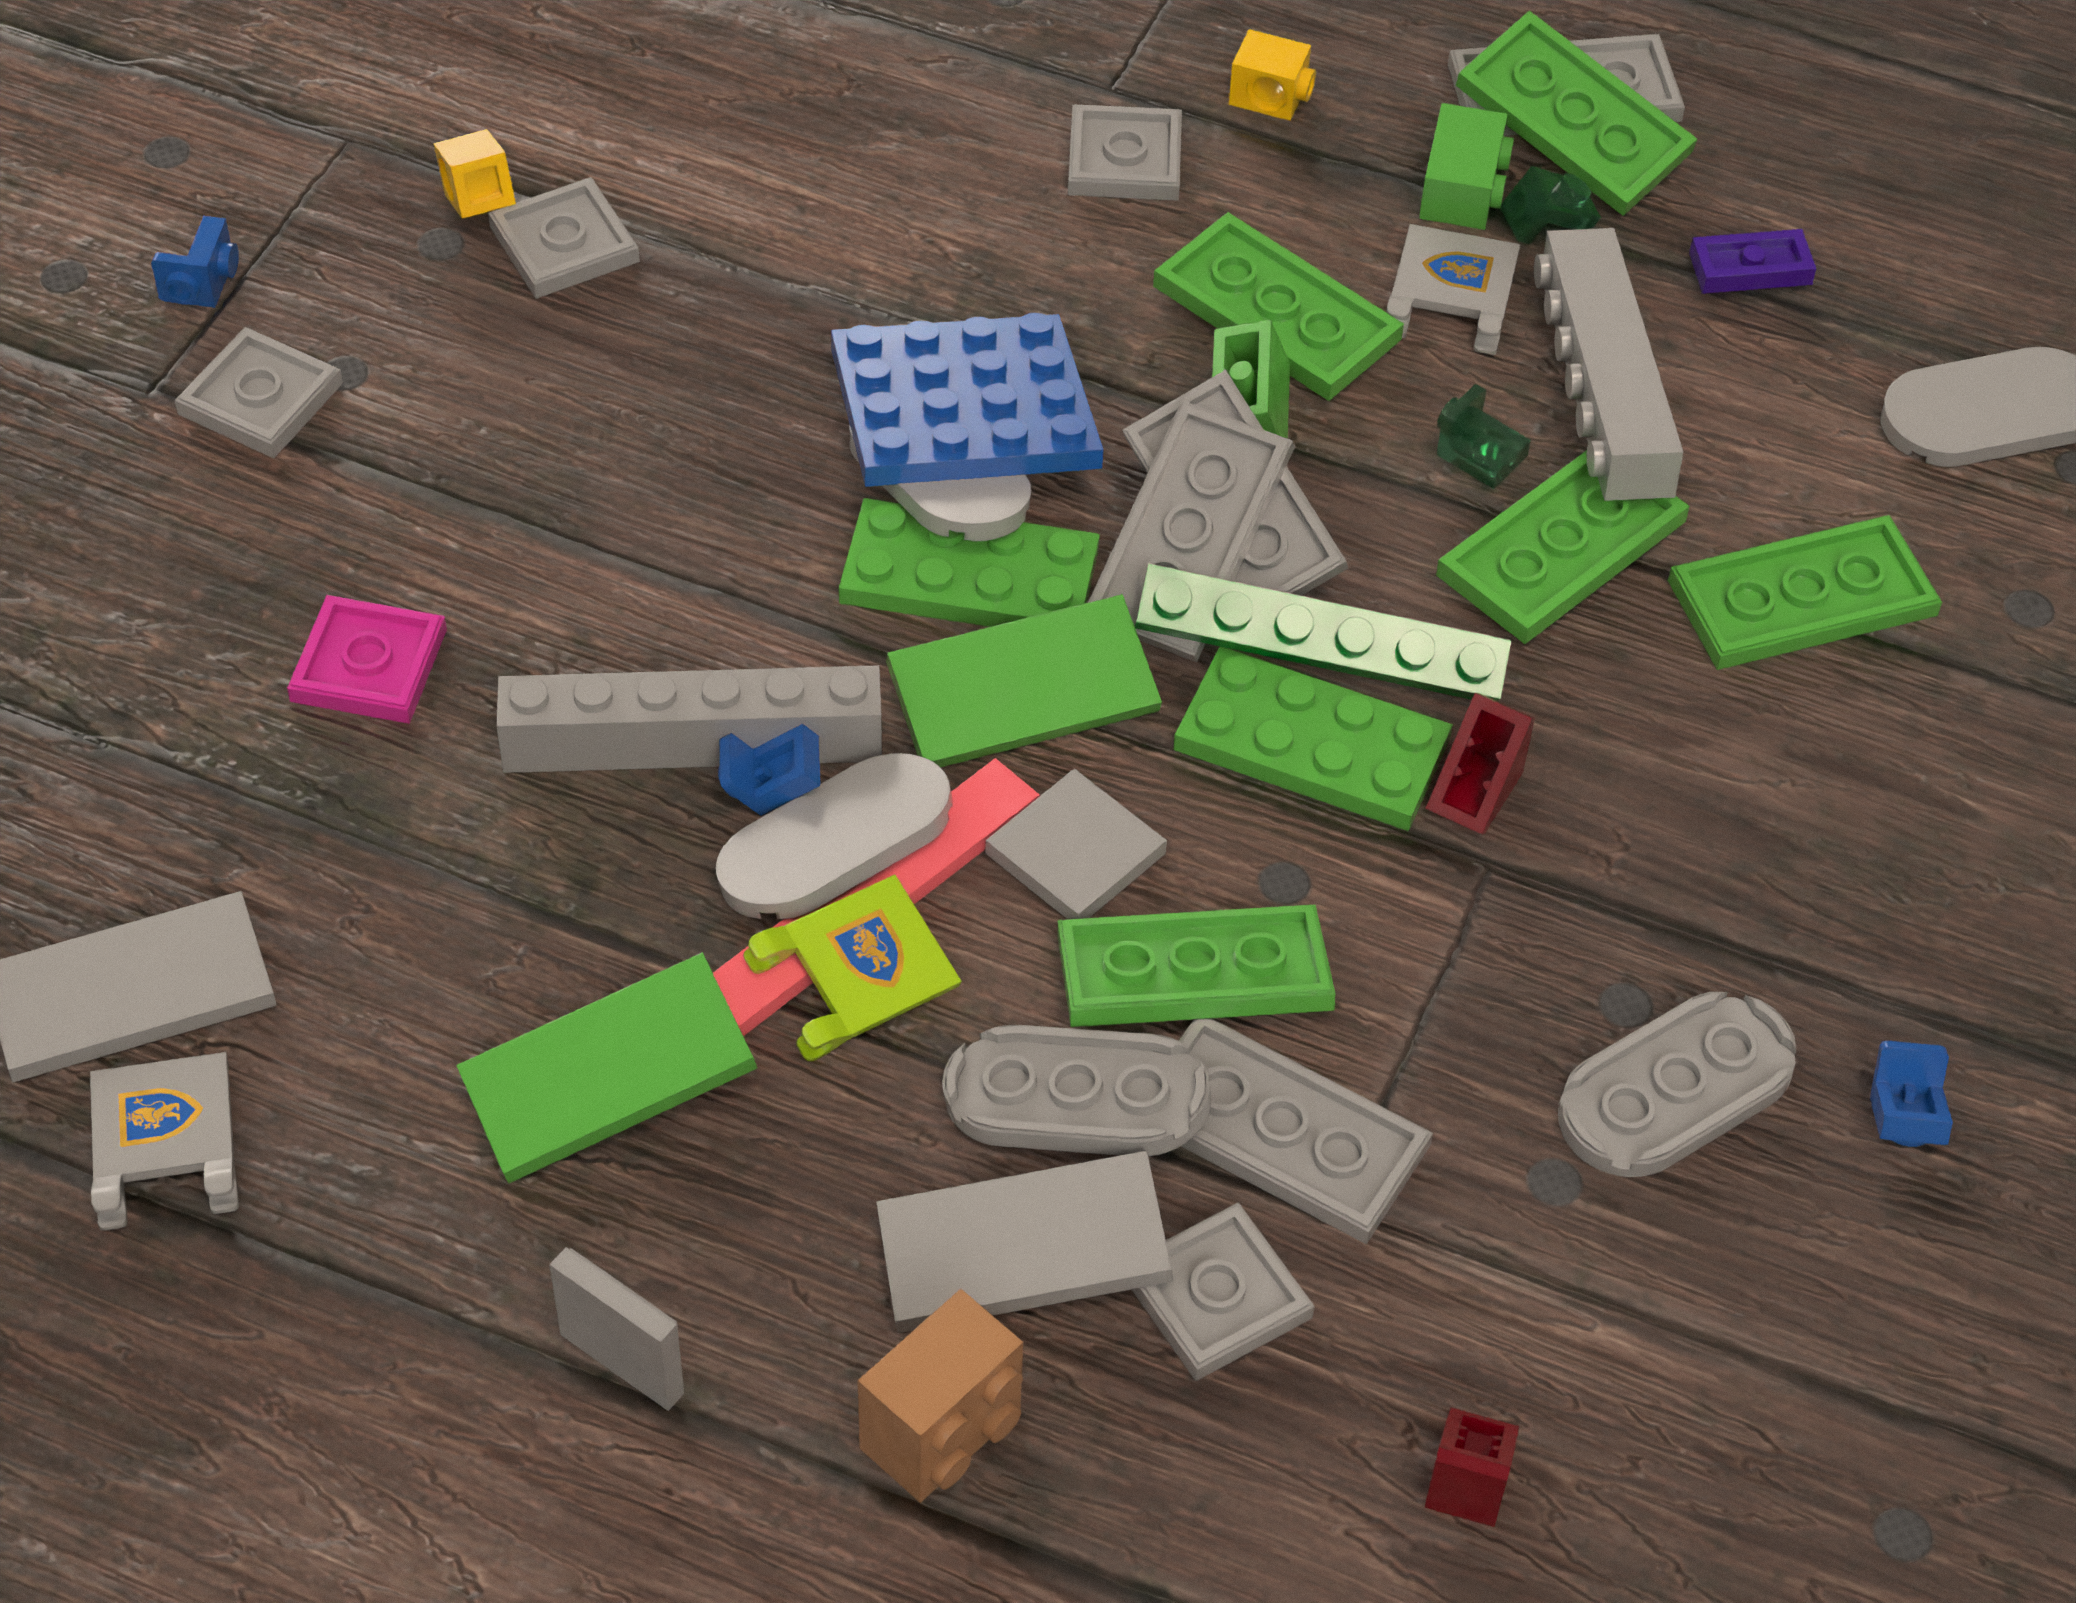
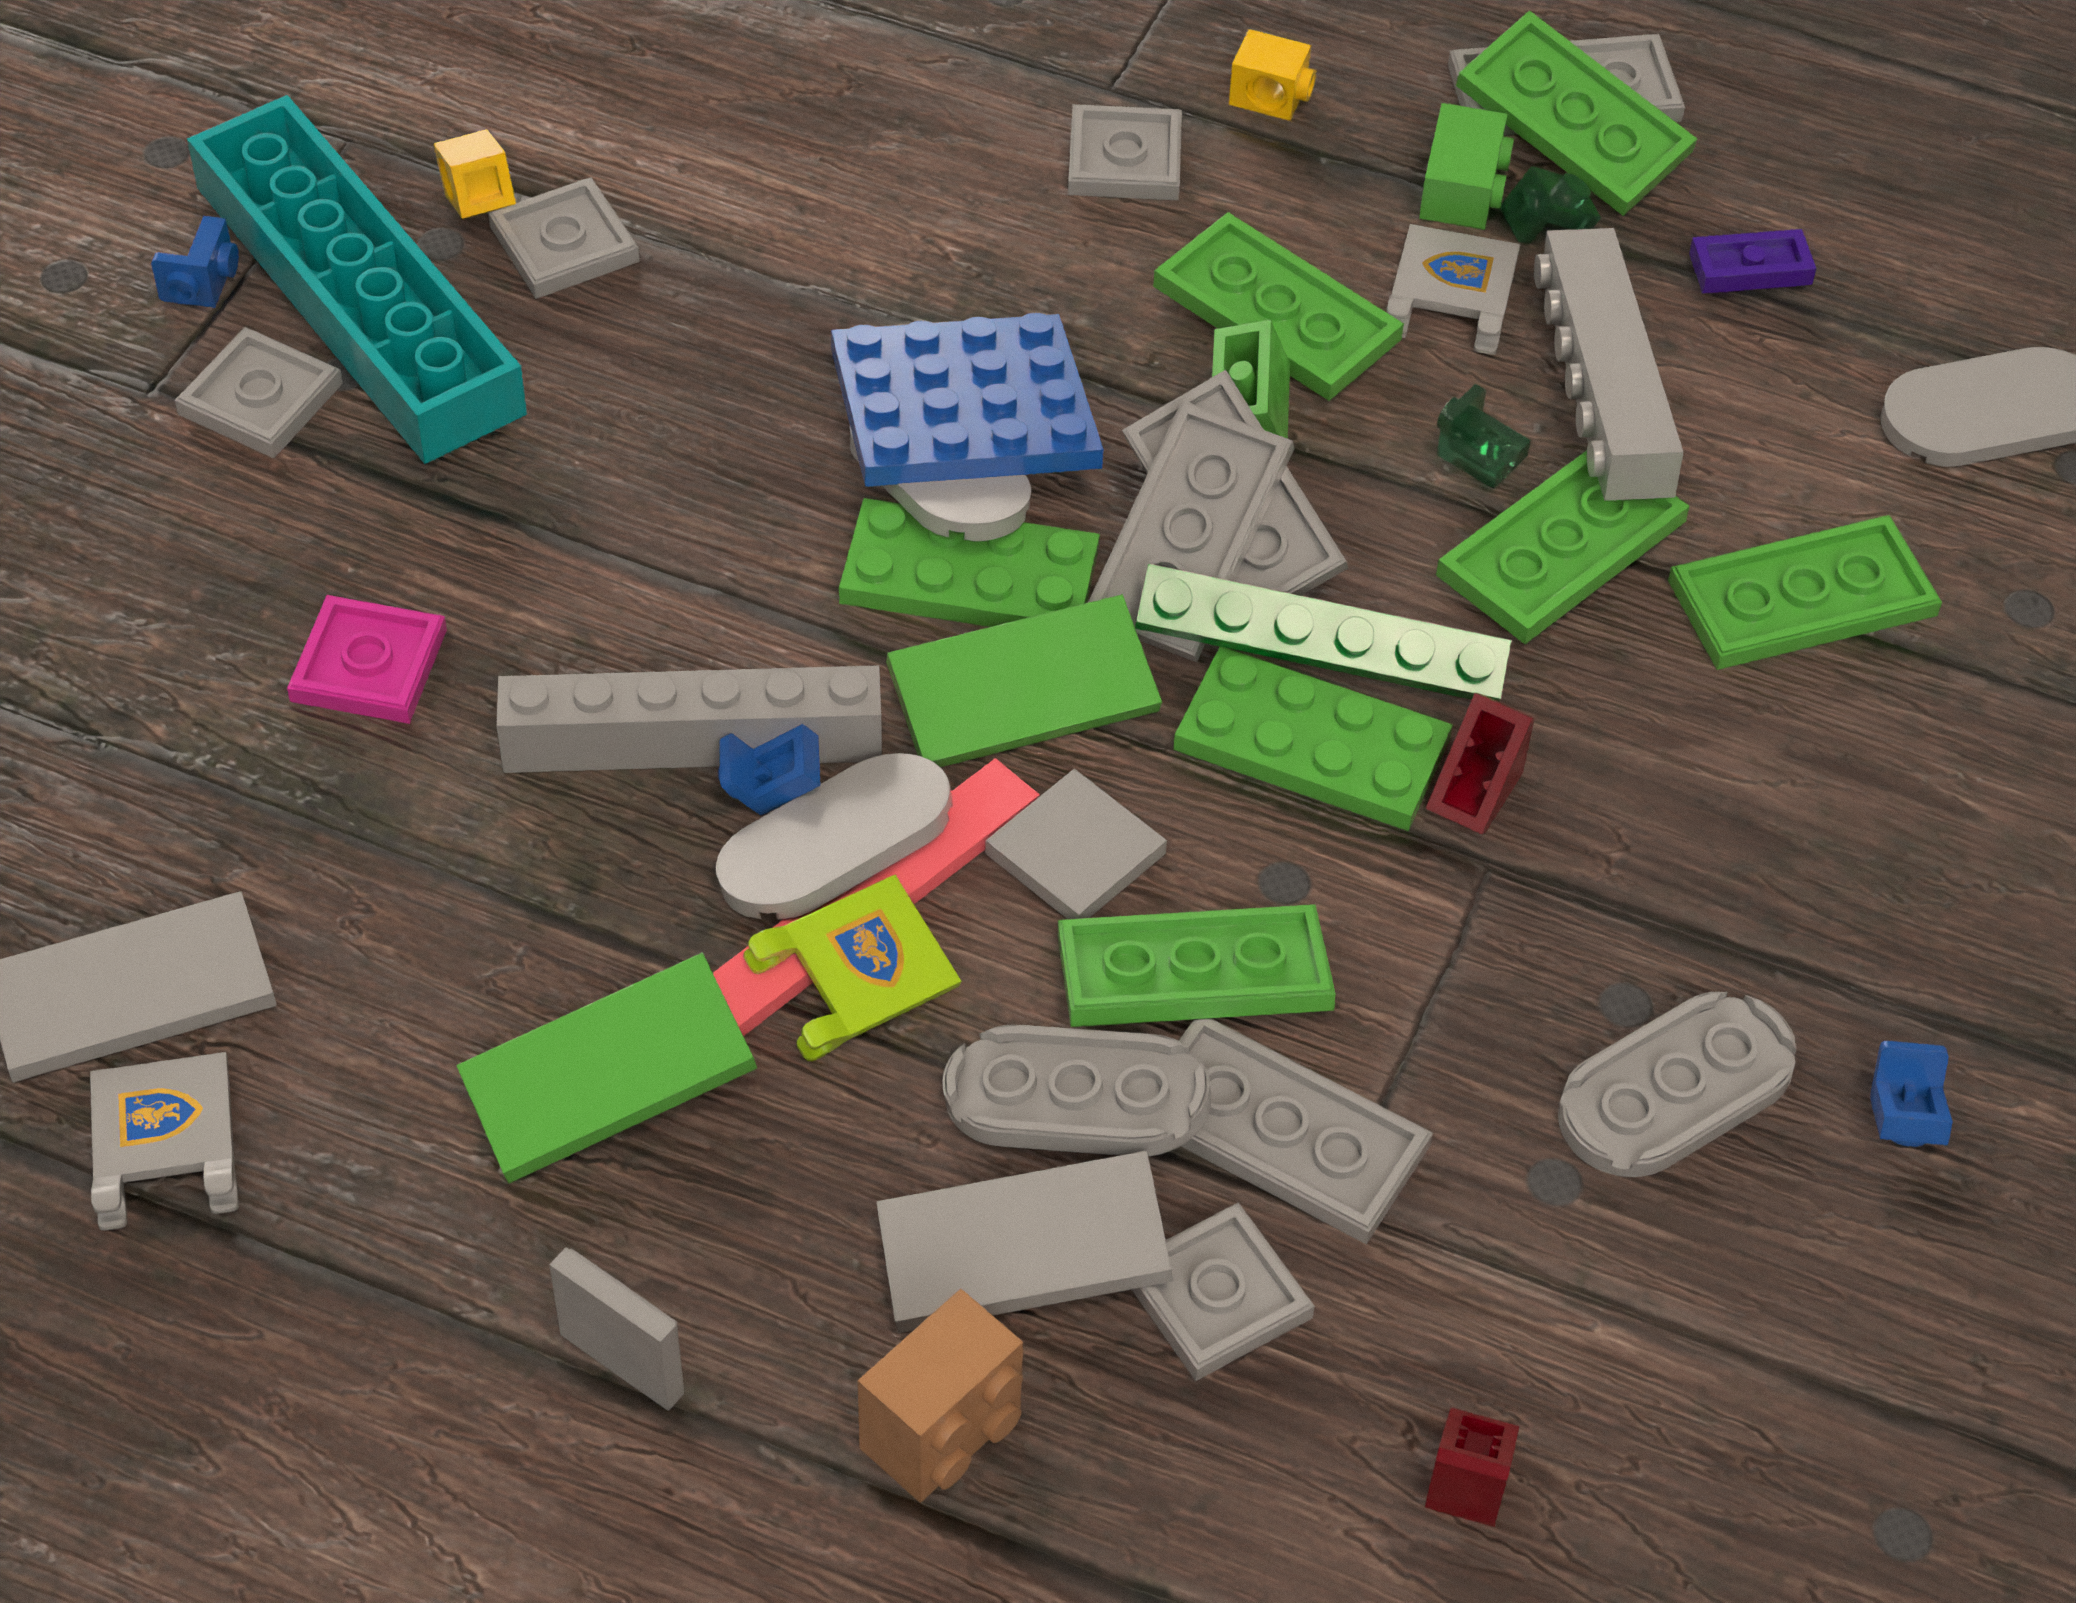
(358, 279): none -> teal brick

